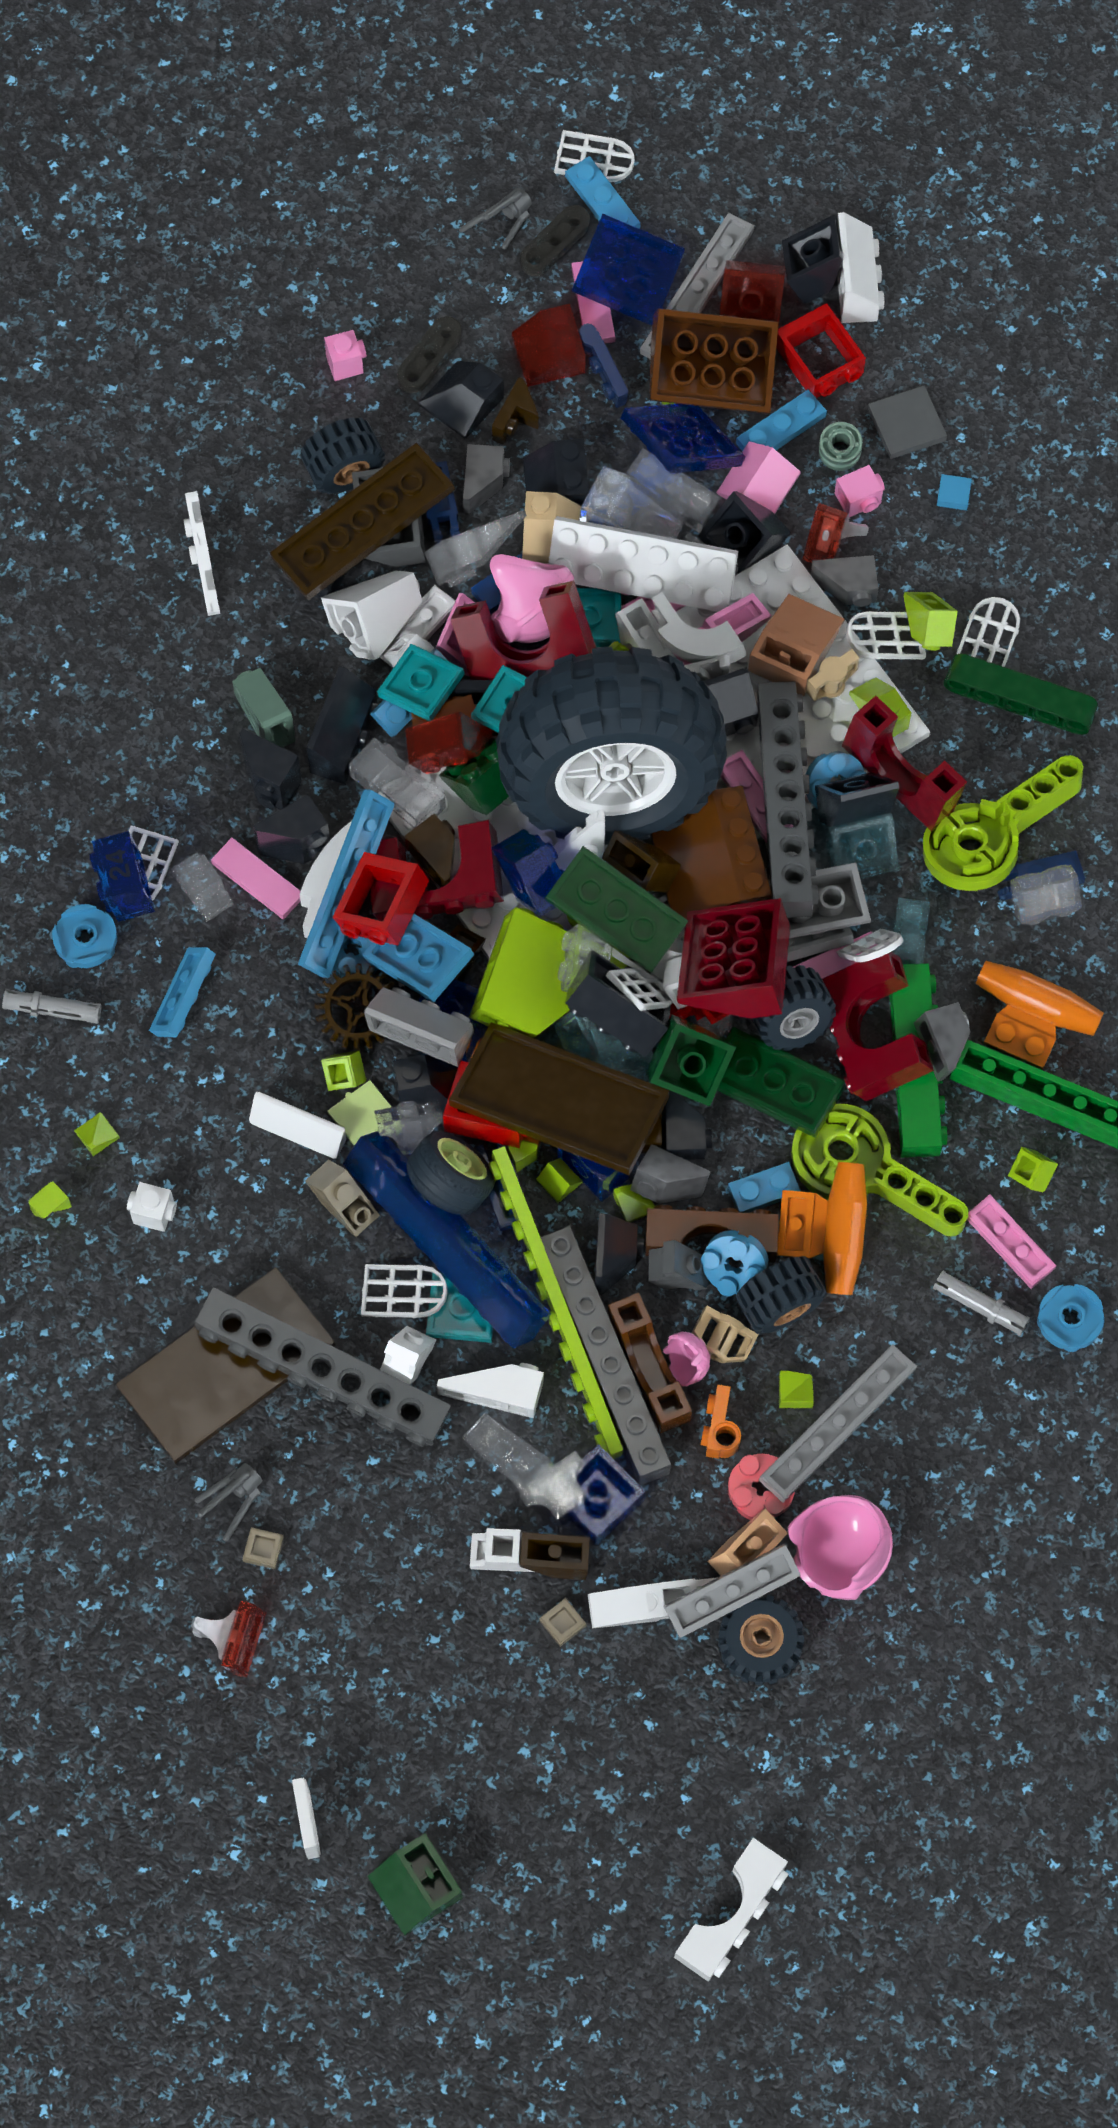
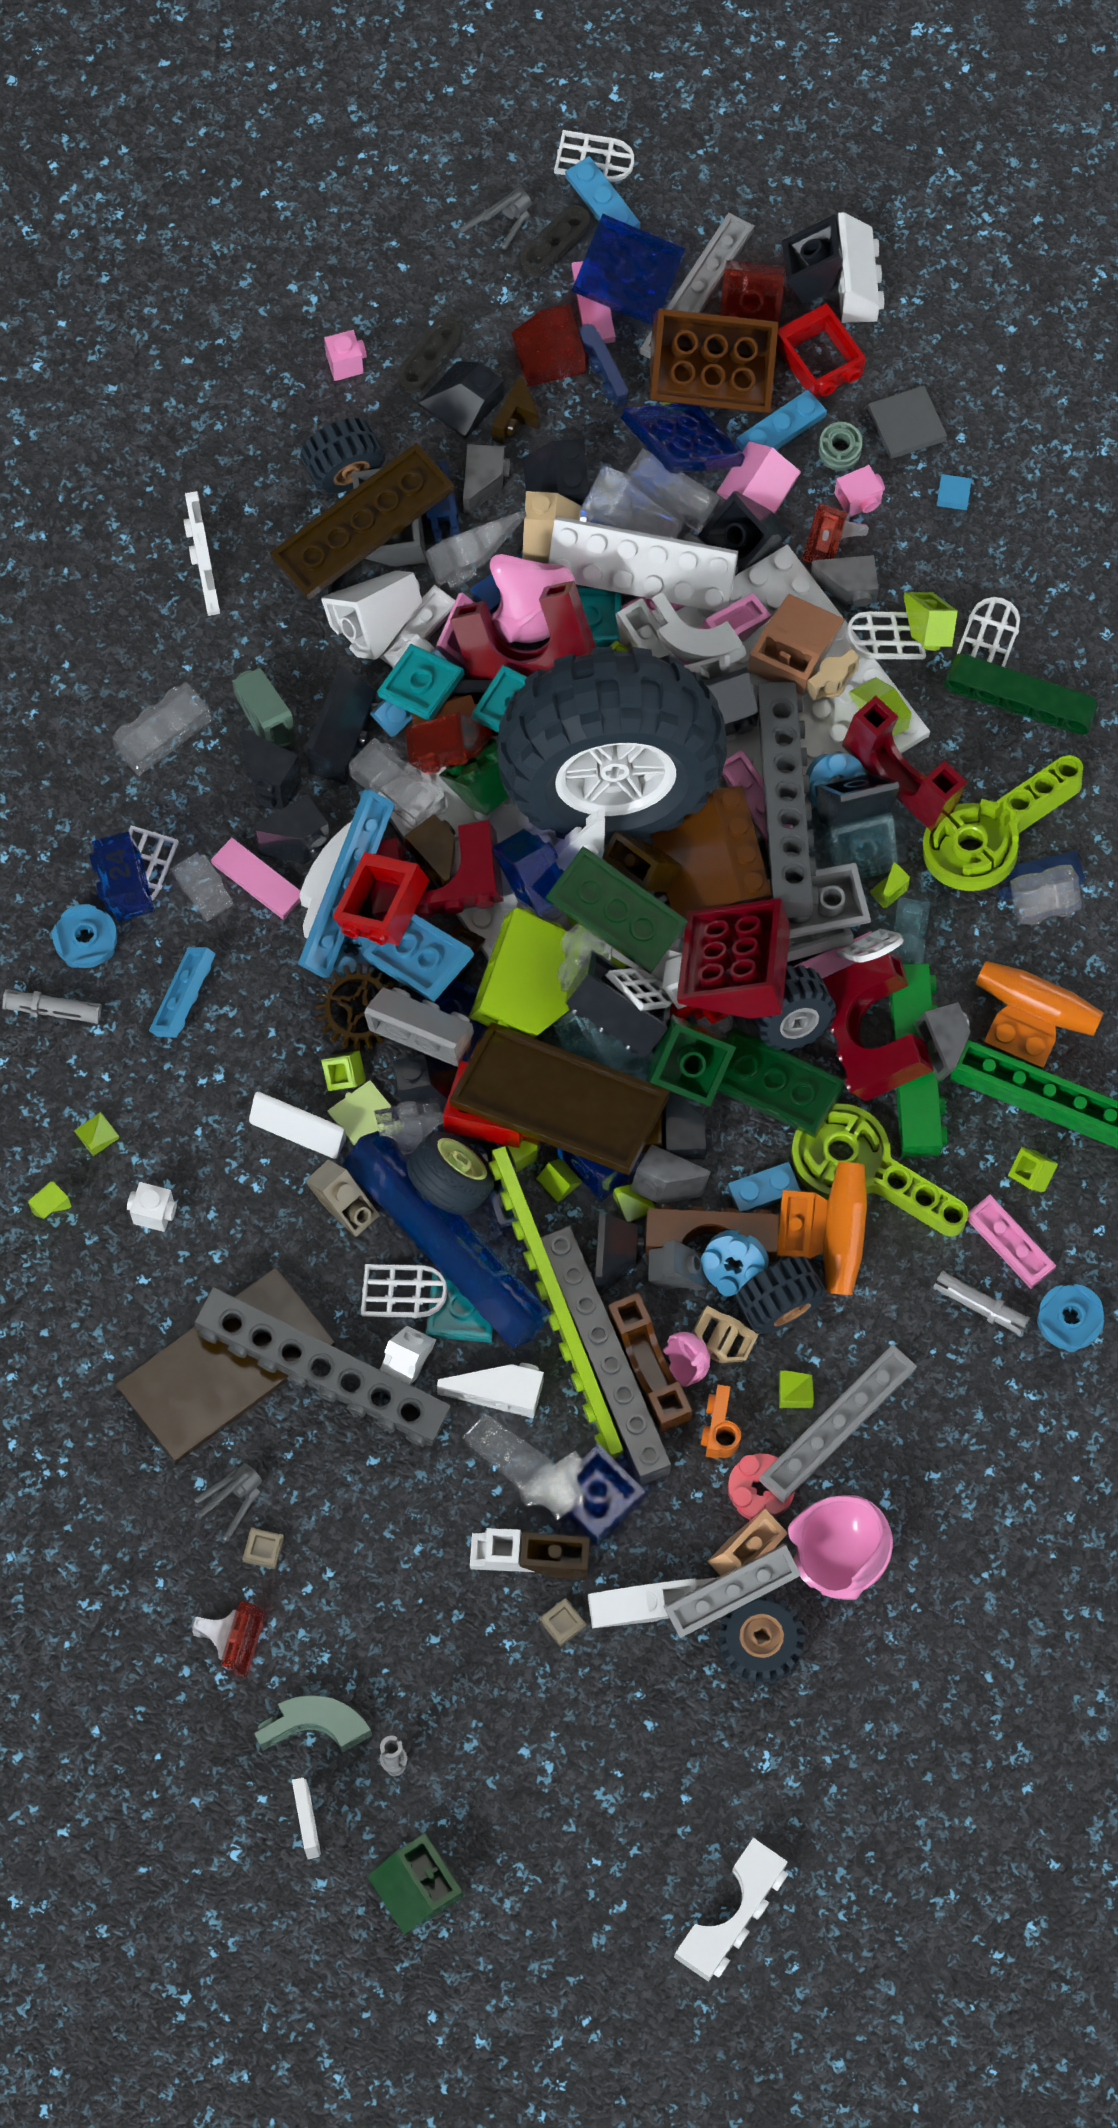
(161, 728): none -> clear brick
(317, 1714): none -> sand green arch
(393, 1756): none -> light grey pin
(891, 887): none -> lime slope

